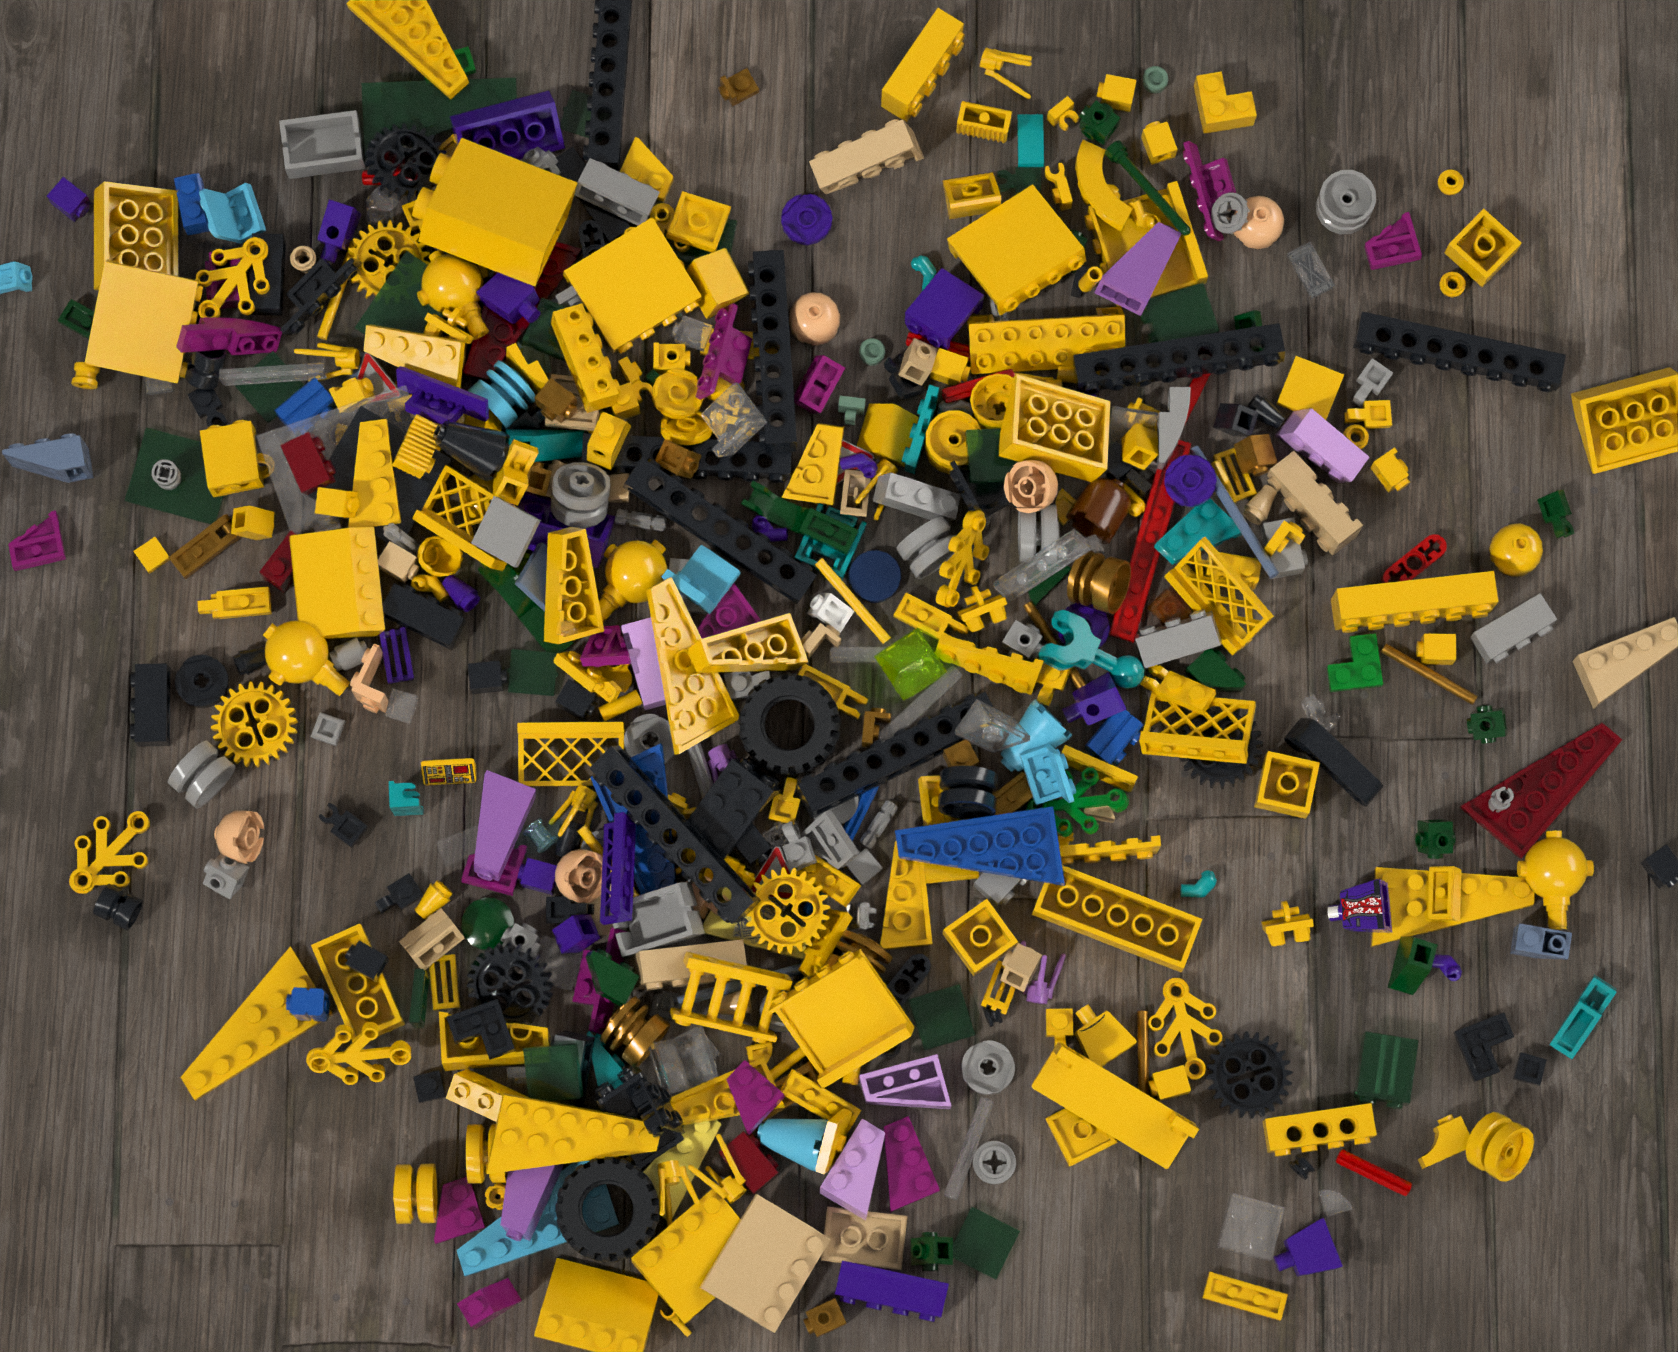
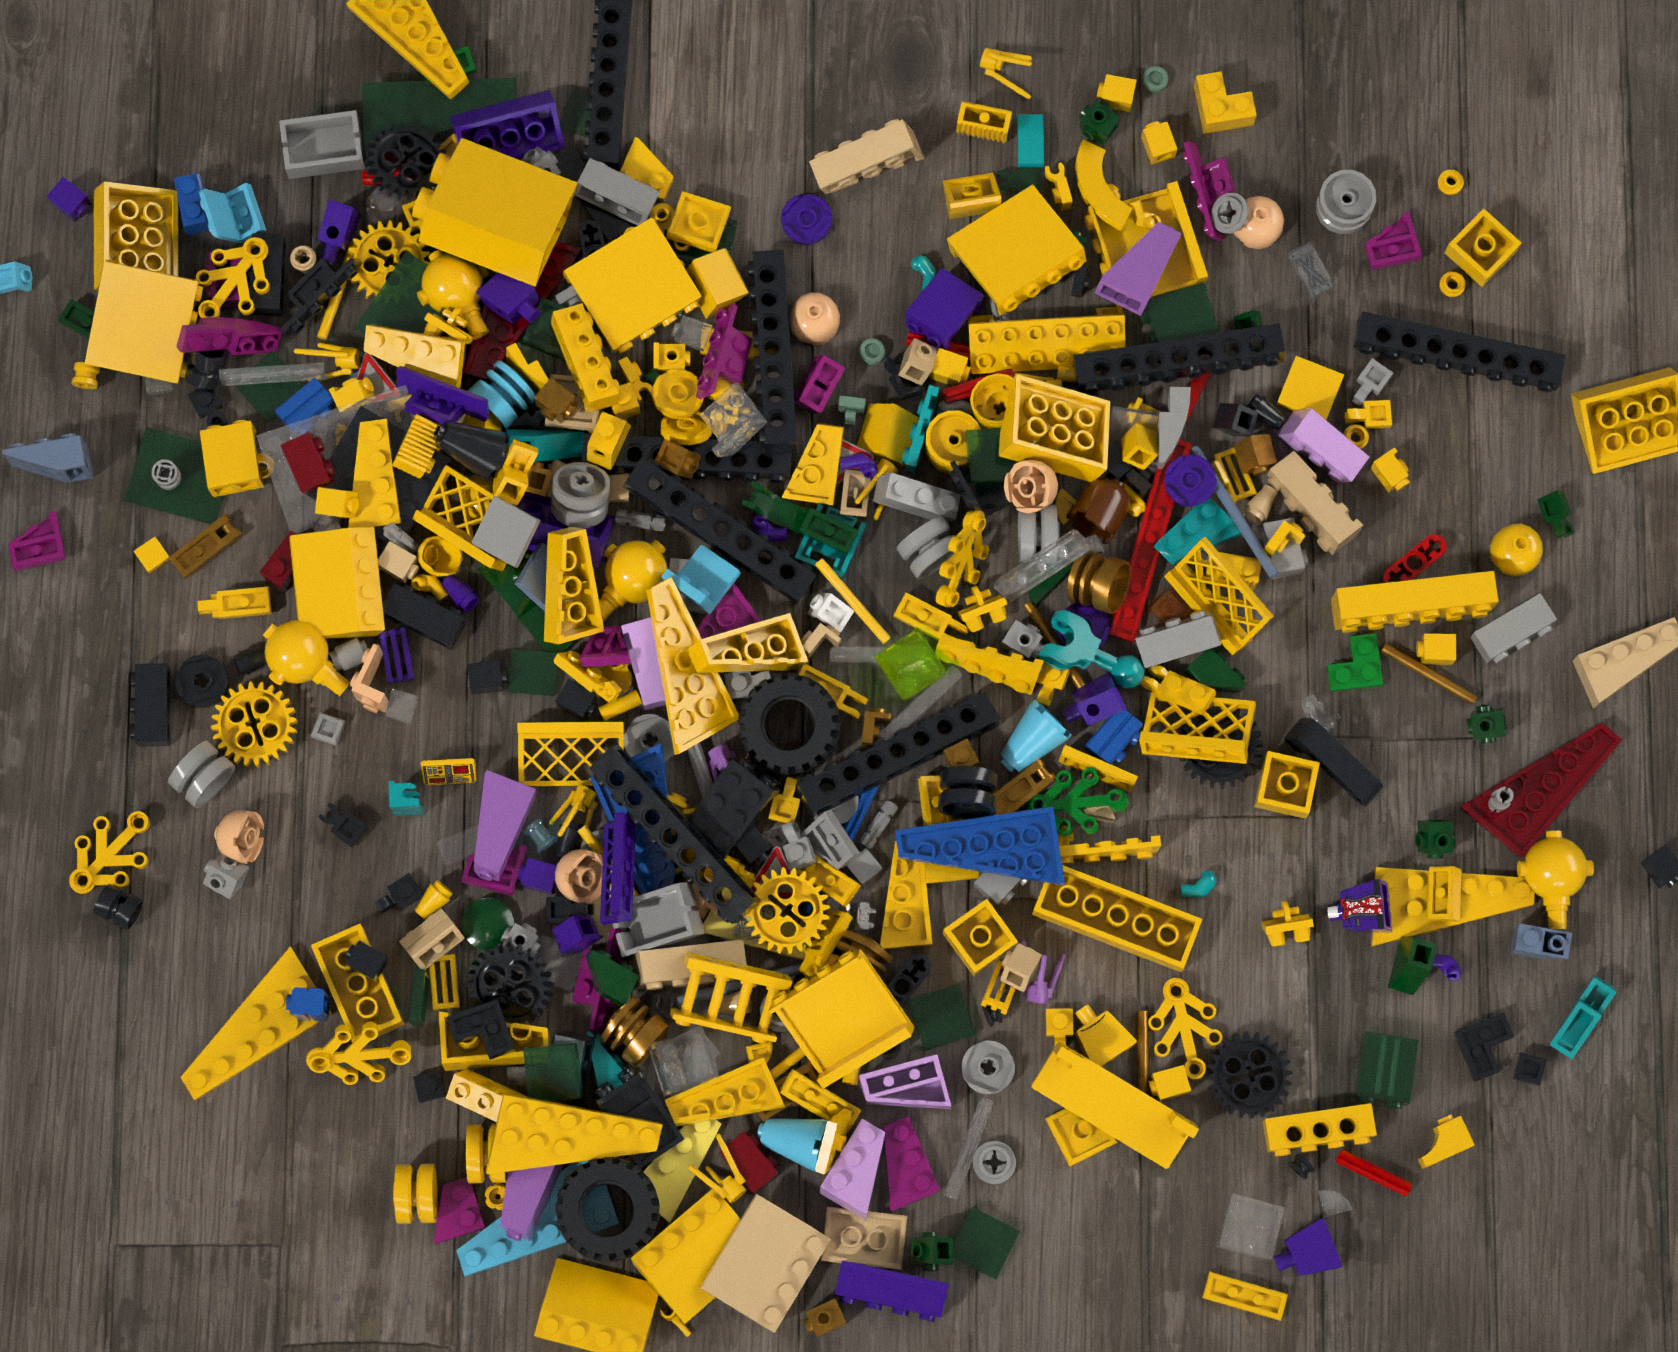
(252, 522): yellow brick -> none
(489, 1303): magenta slope -> none
(659, 1110): black hinge -> none
(669, 1175): yellow plant -> none
(738, 87): pearl gold bracket -> none
(753, 1095): magenta wing -> none
(874, 576): dark blue tile -> none
(923, 65): yellow brick -> none
(991, 728): clear slope -> none
(1047, 774): medium azure bracket -> none
(1060, 112): yellow tile -> none
(1090, 279): yellow hinge -> none
(1118, 153): dark green piece -> none
(1499, 1146): yellow wheel -> none

